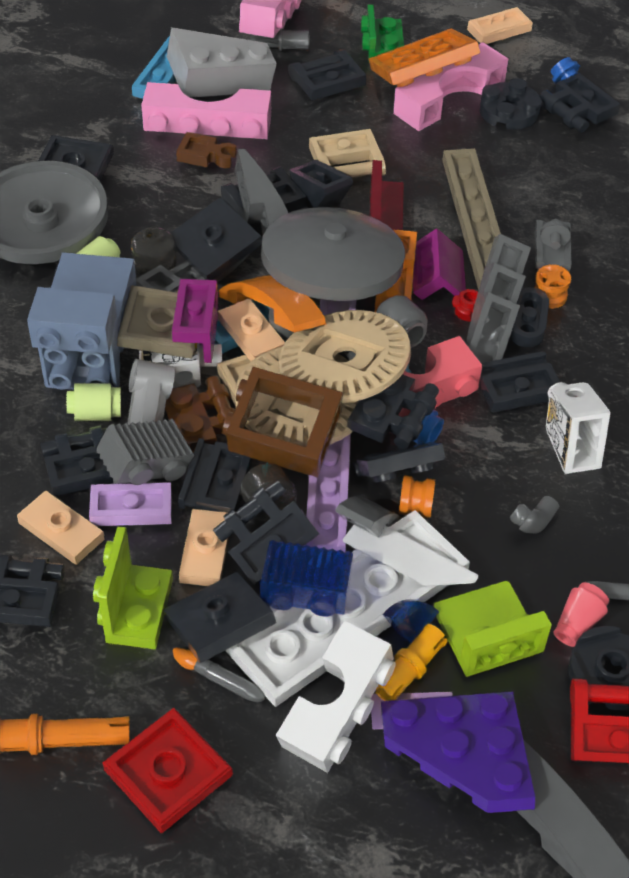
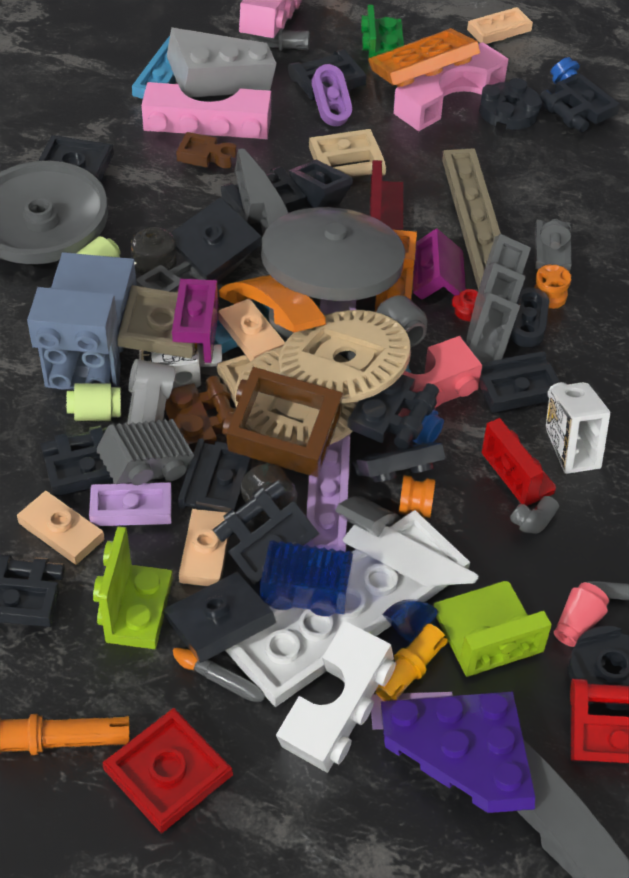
(331, 97): none -> medium lavender plate
(515, 464): none -> red bracket

